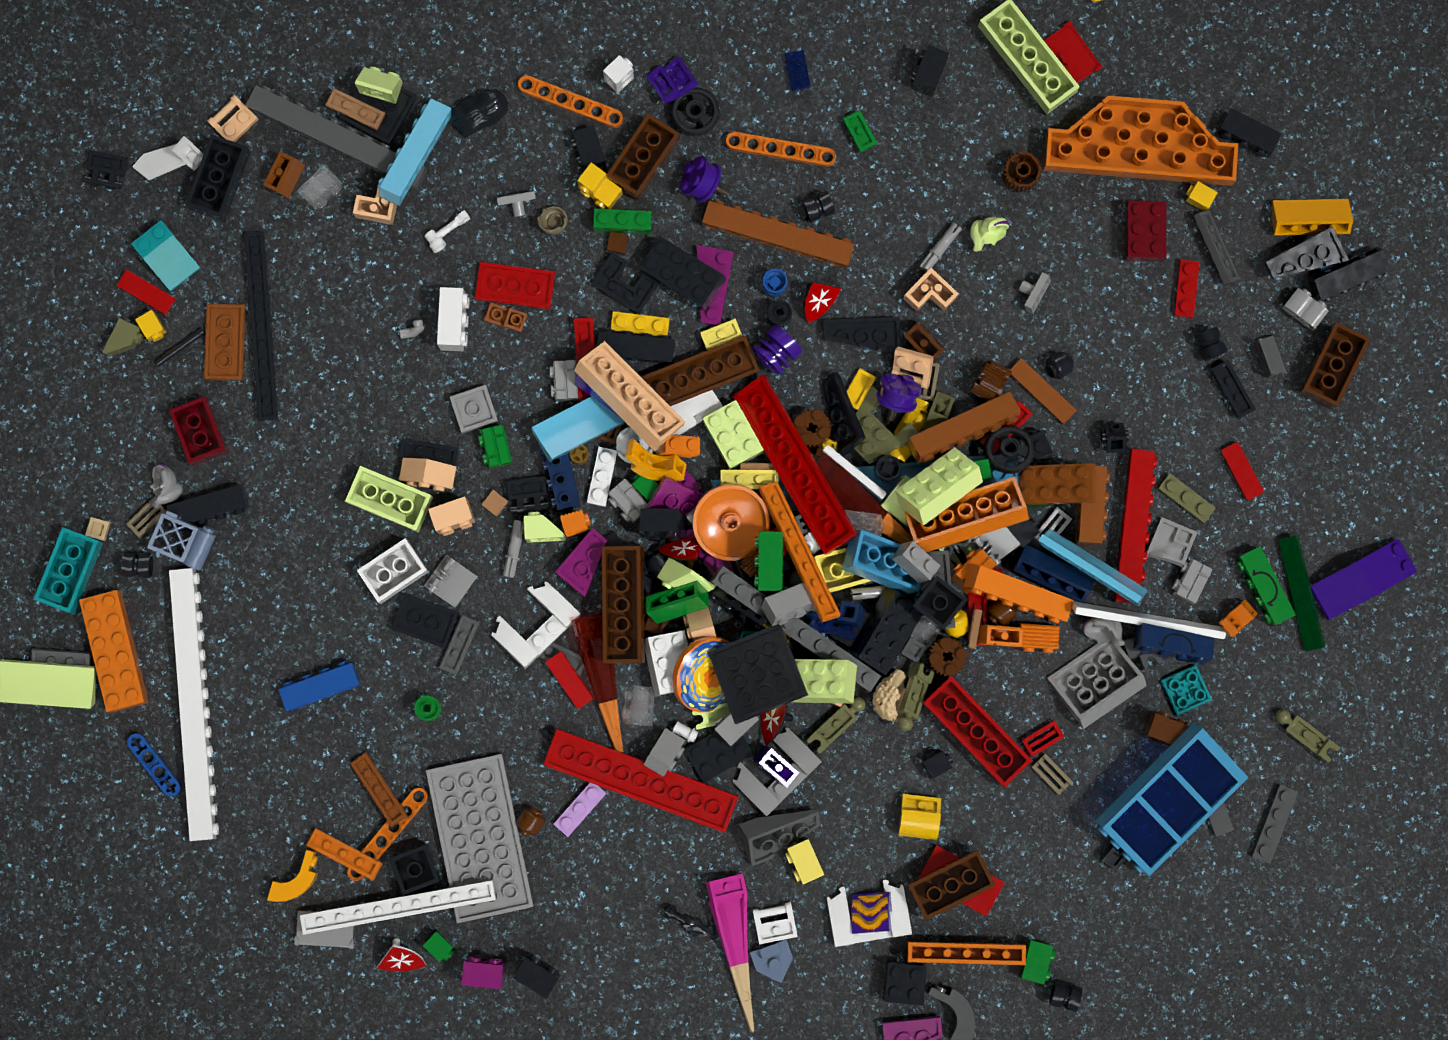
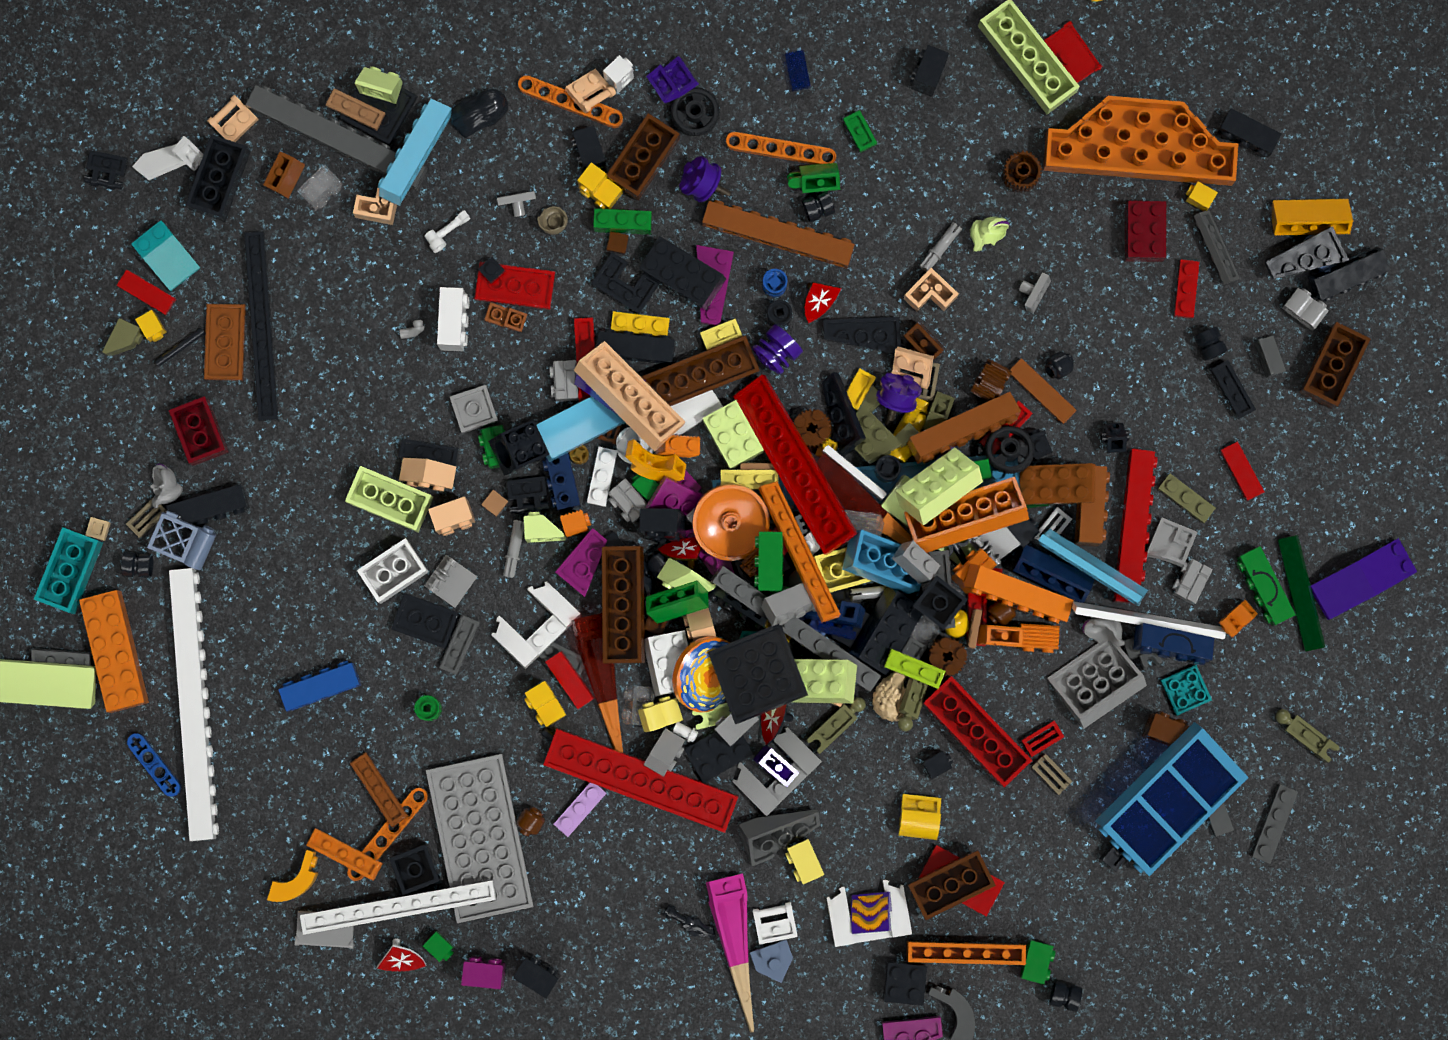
(491, 270): none -> black plate
(518, 447): none -> black brick
(545, 703): none -> yellow brick
(588, 85): none -> light nougat plate
(660, 714): none -> light yellow brick
(815, 178): none -> green brick
(914, 668): none -> lime tile

